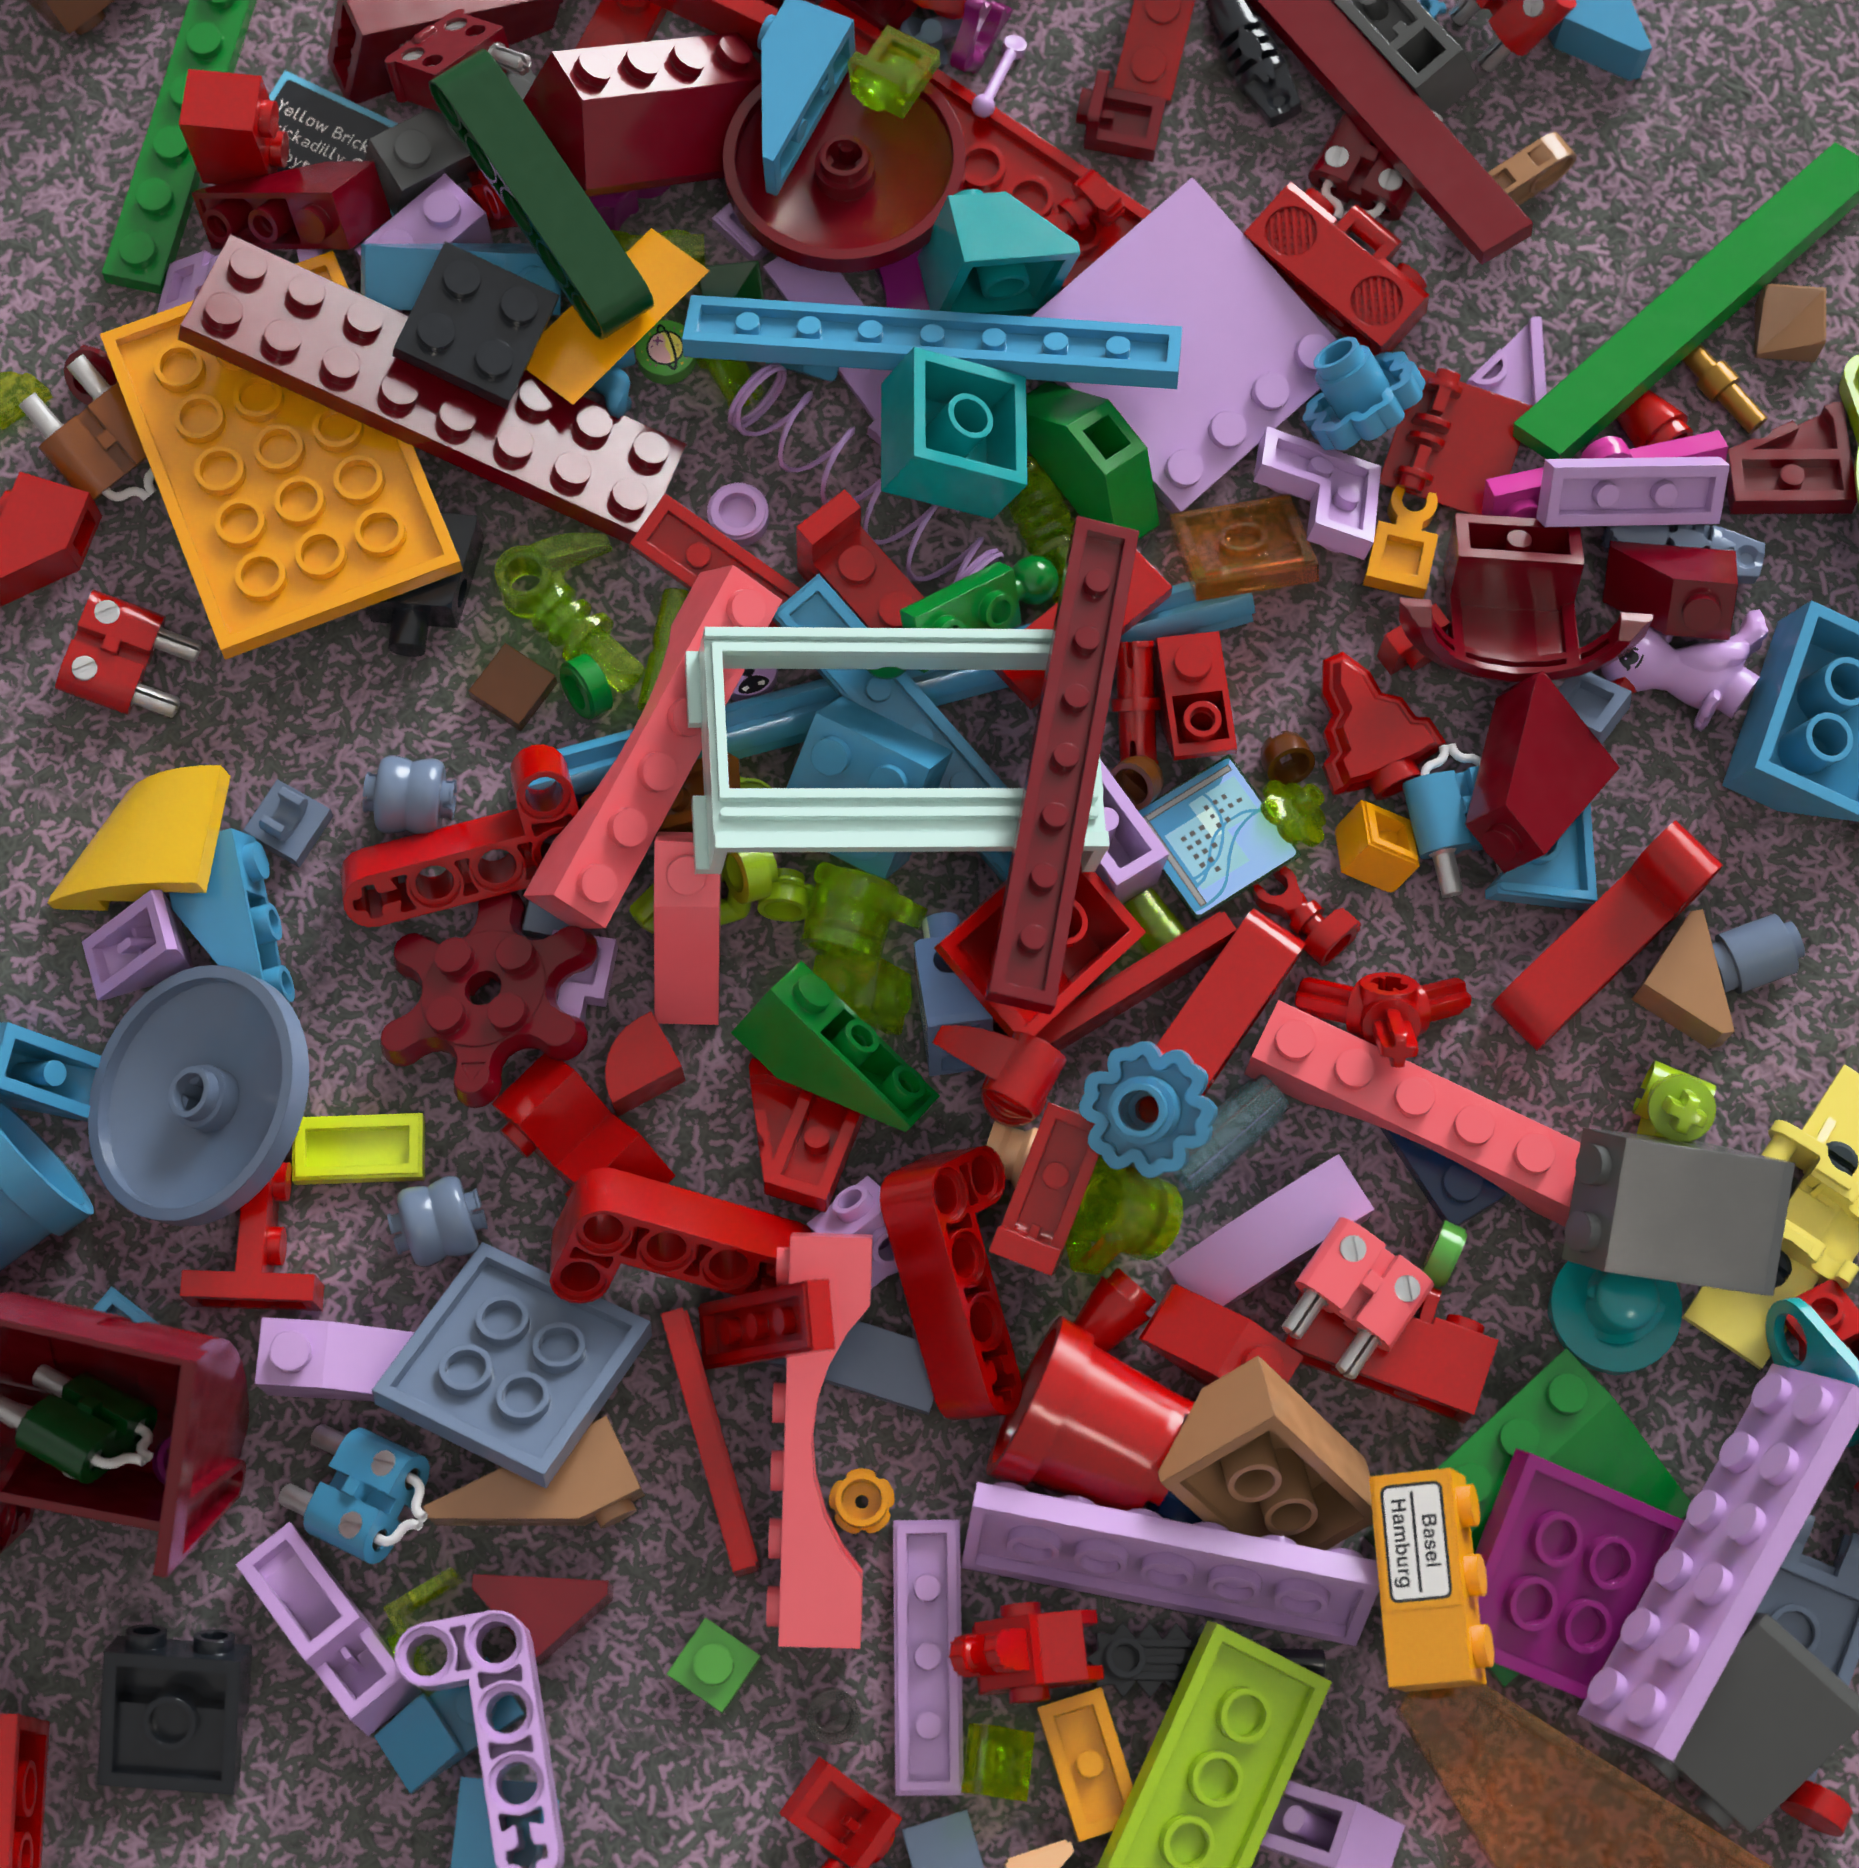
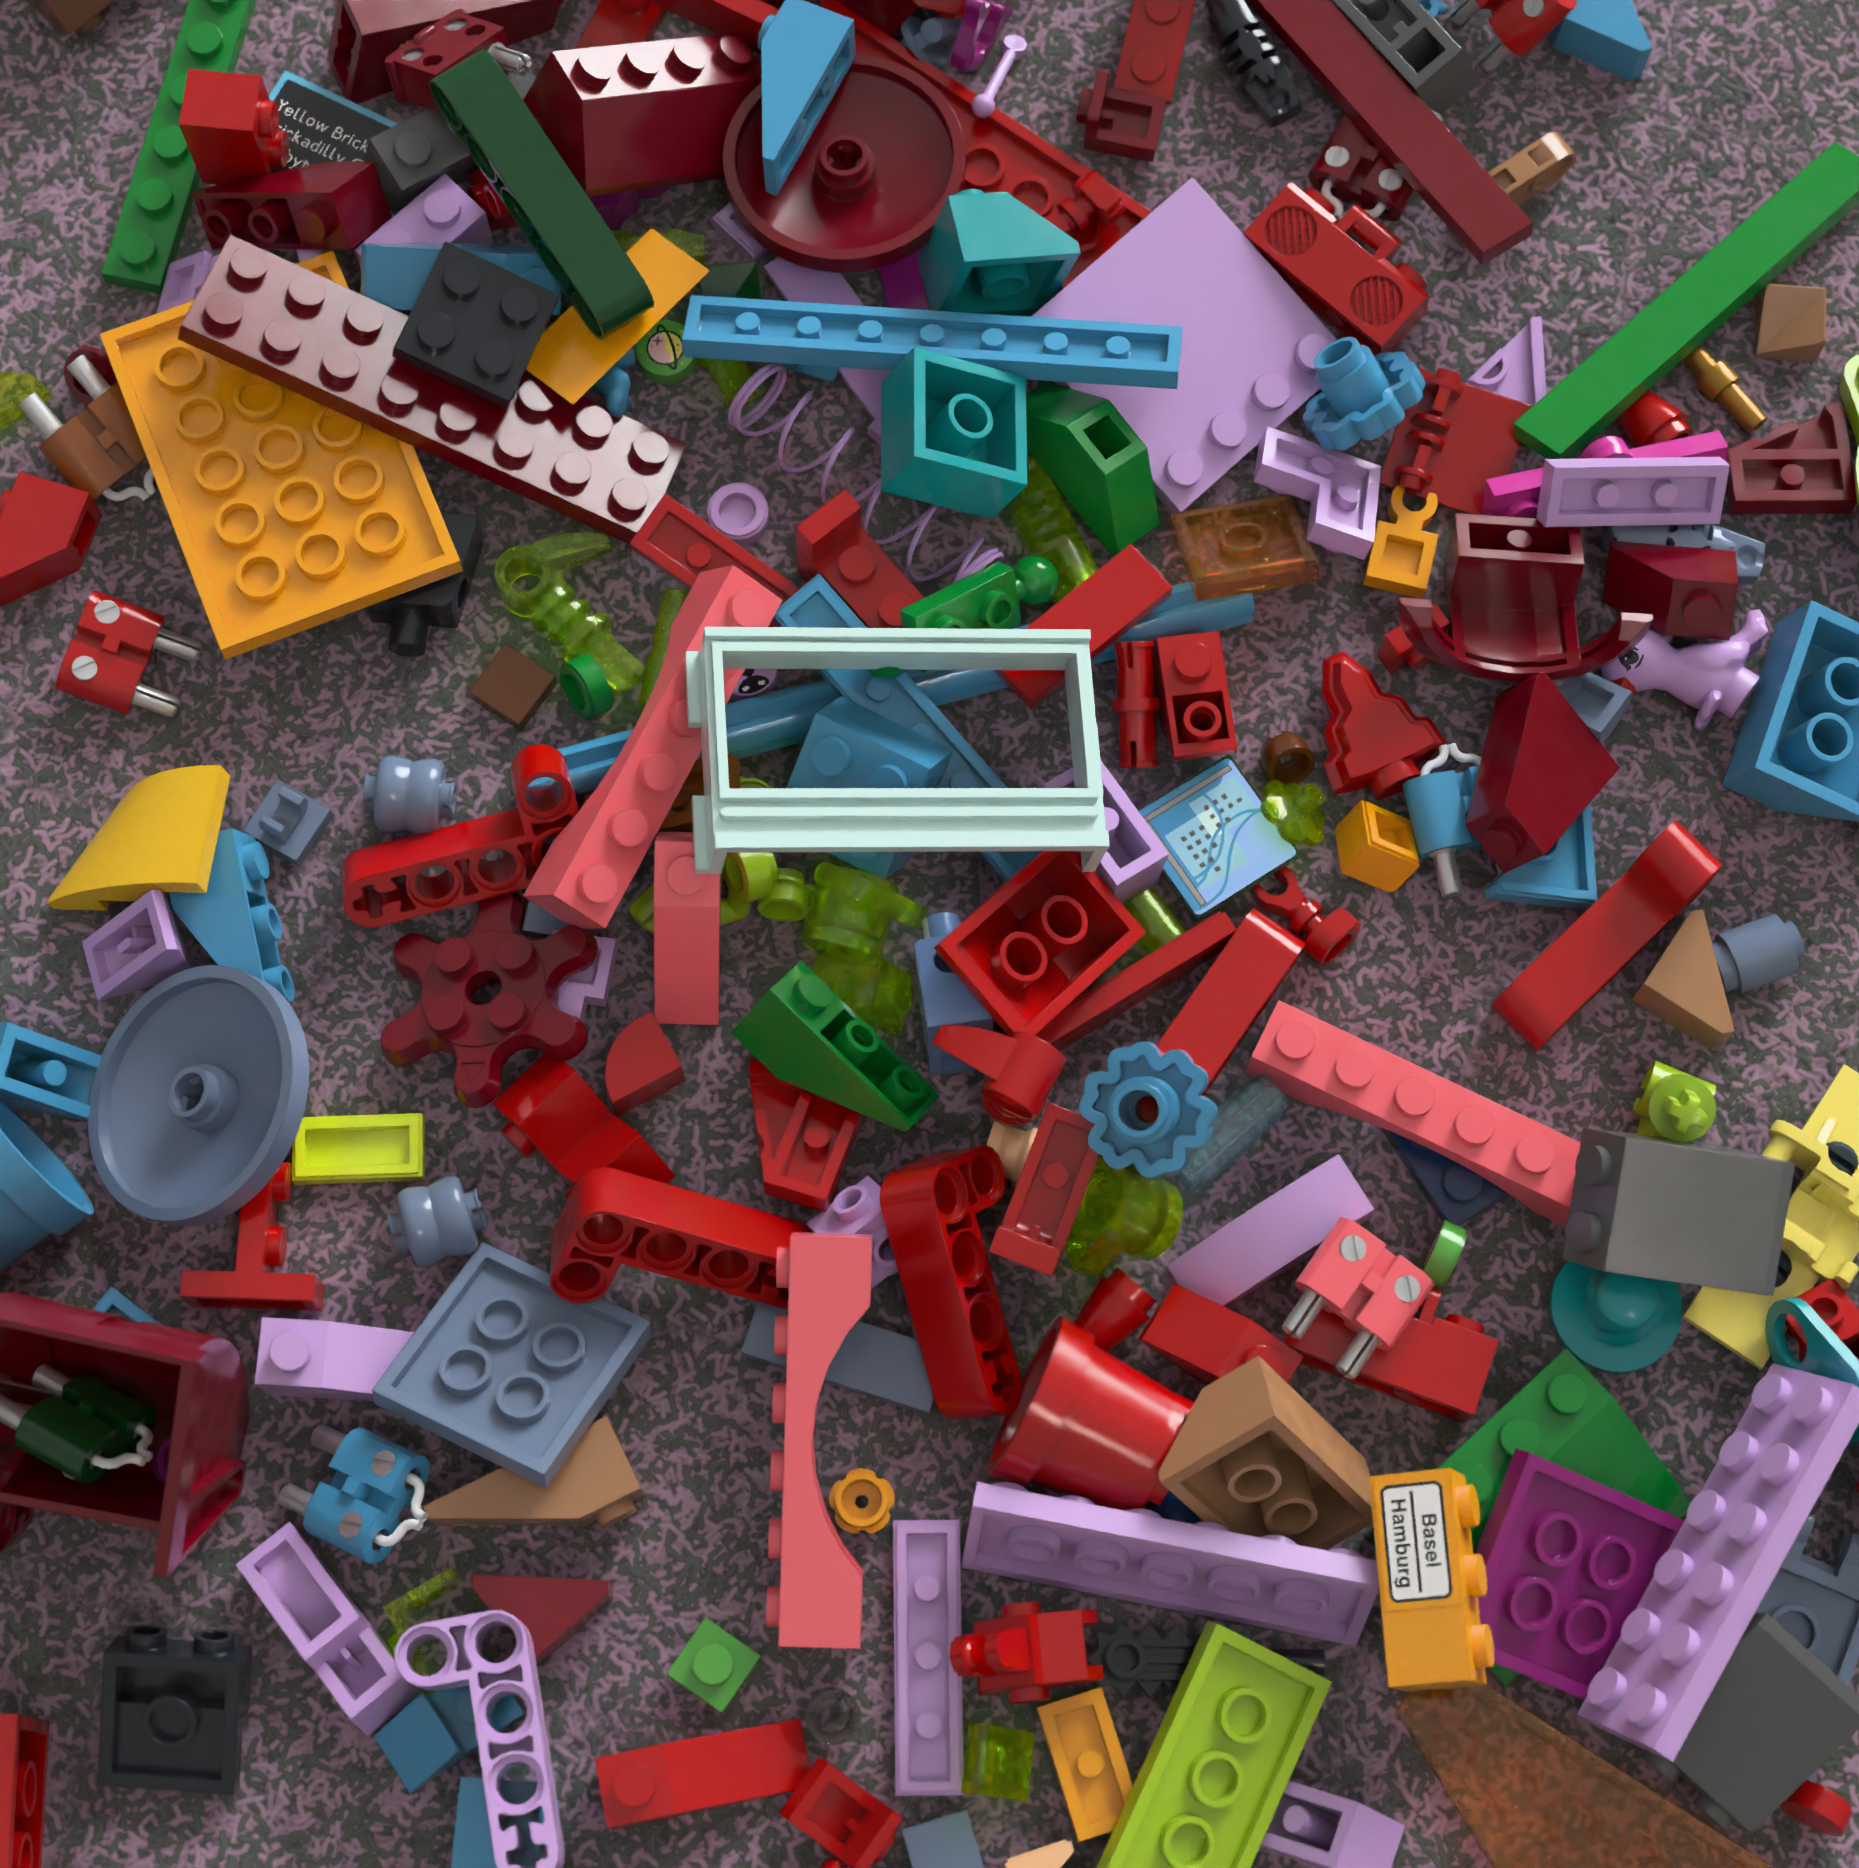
(701, 1773): none -> red slope
(711, 1442): red tile -> none
(767, 1325): red tile -> none
(892, 72): clear neon green bracket -> none
(1062, 767): dark red plate -> none
(1139, 779): reddish brown hinge -> none
(1384, 1008): red bush -> none

